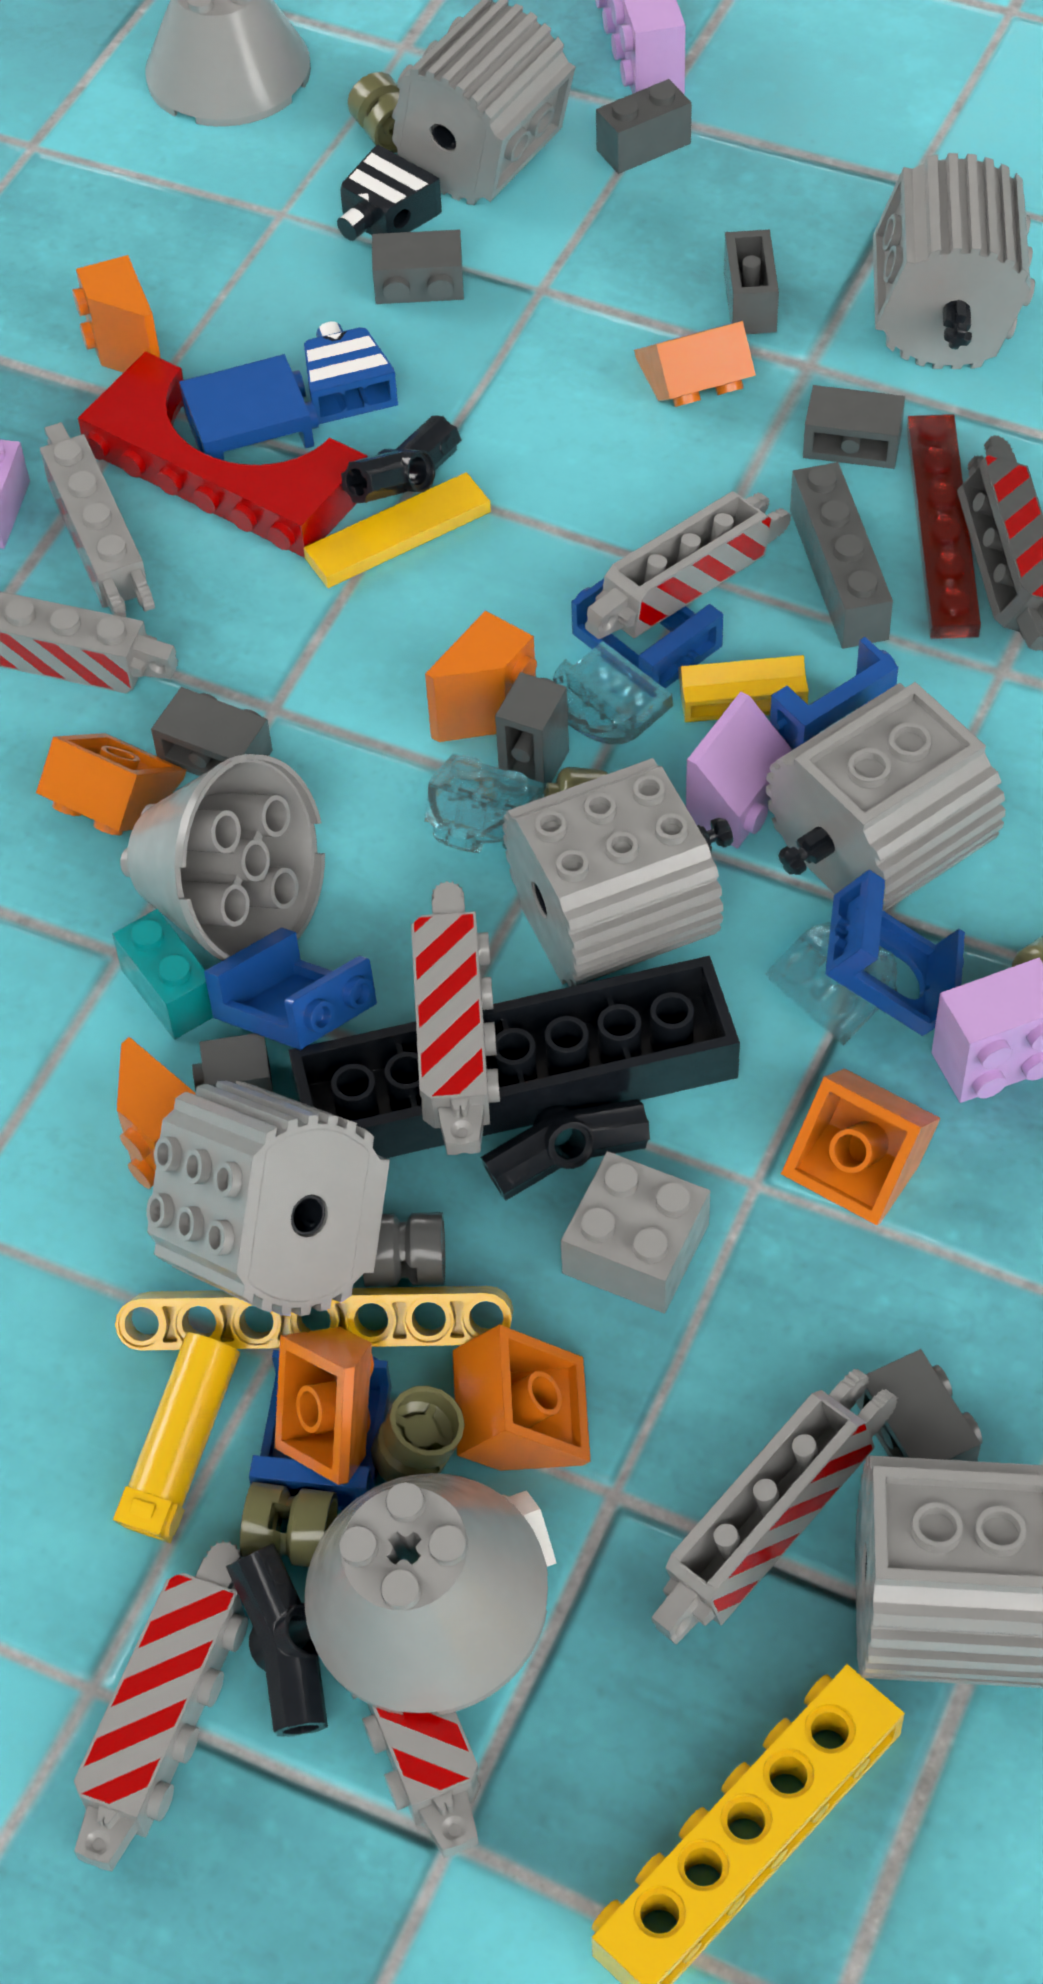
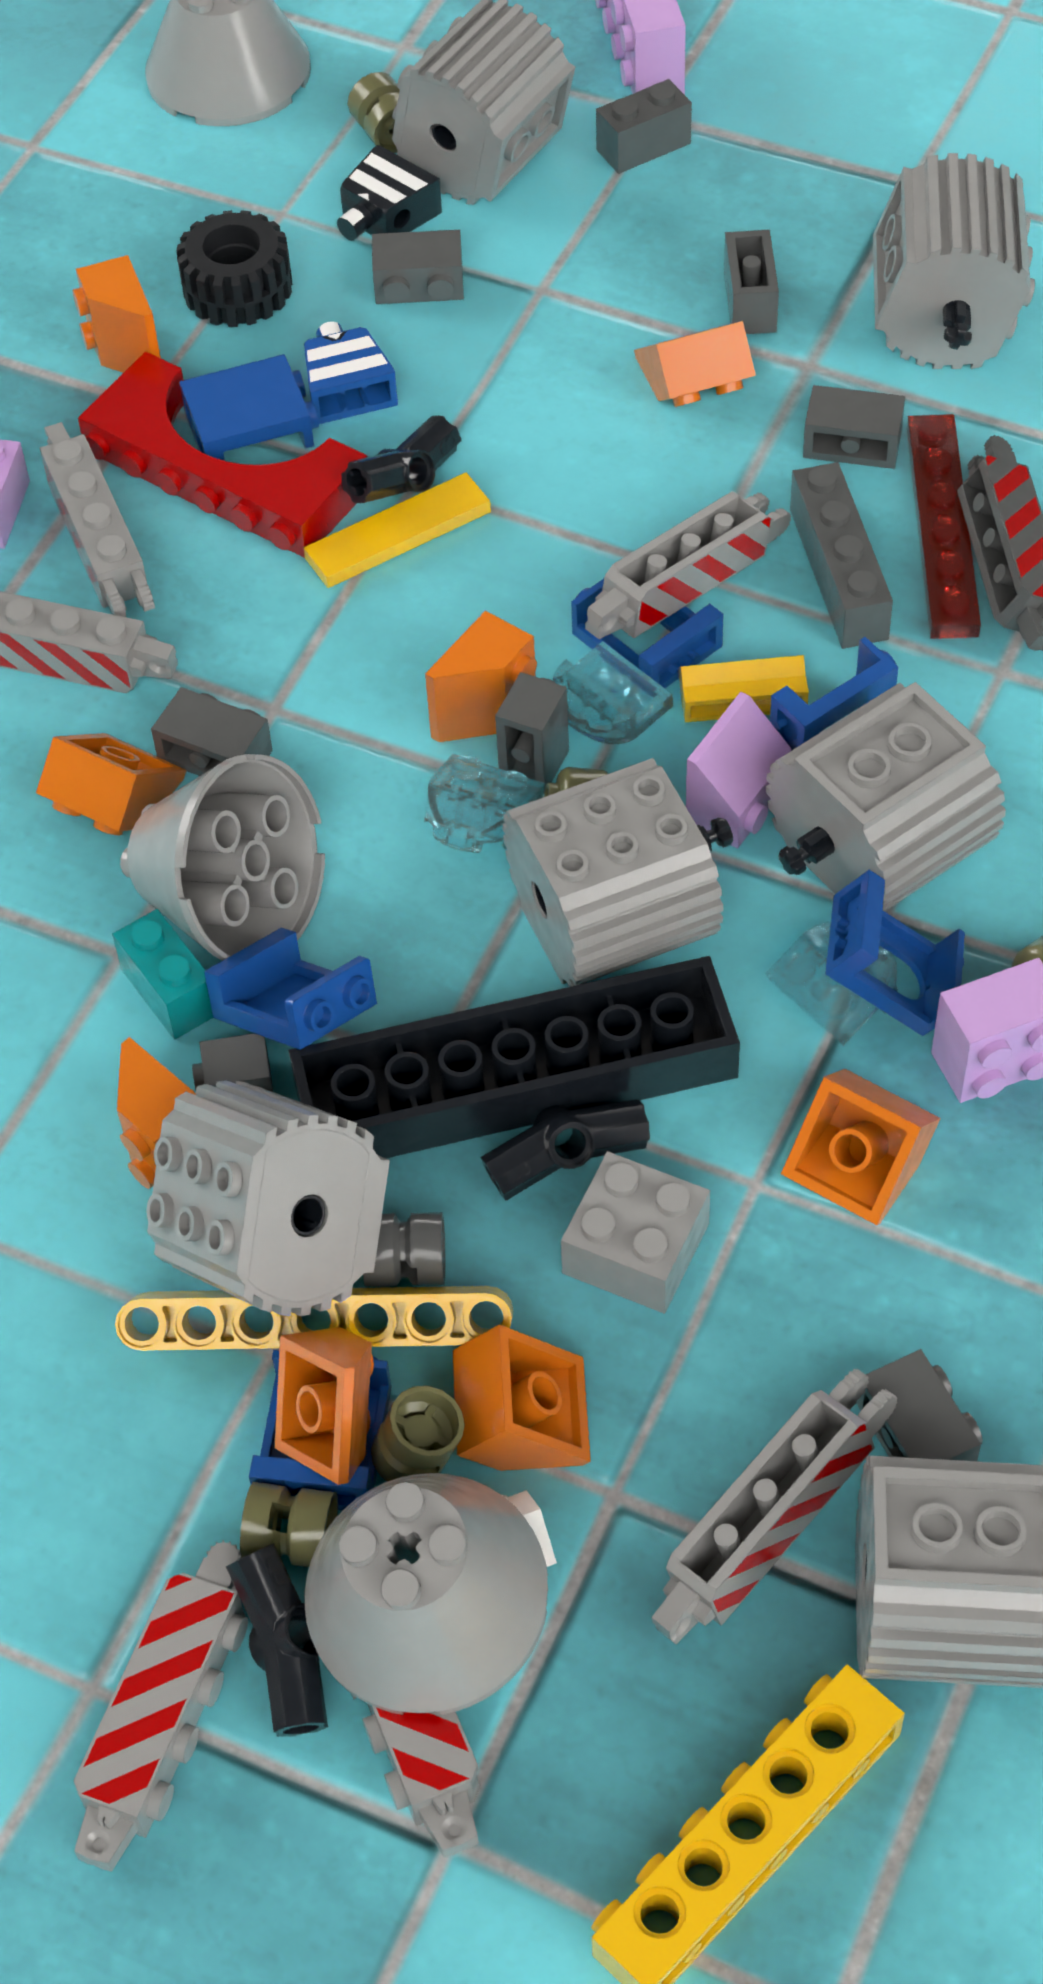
(177, 1438): yellow piece -> none
(234, 268): none -> black tyre
(451, 1023): light grey hinge -> none

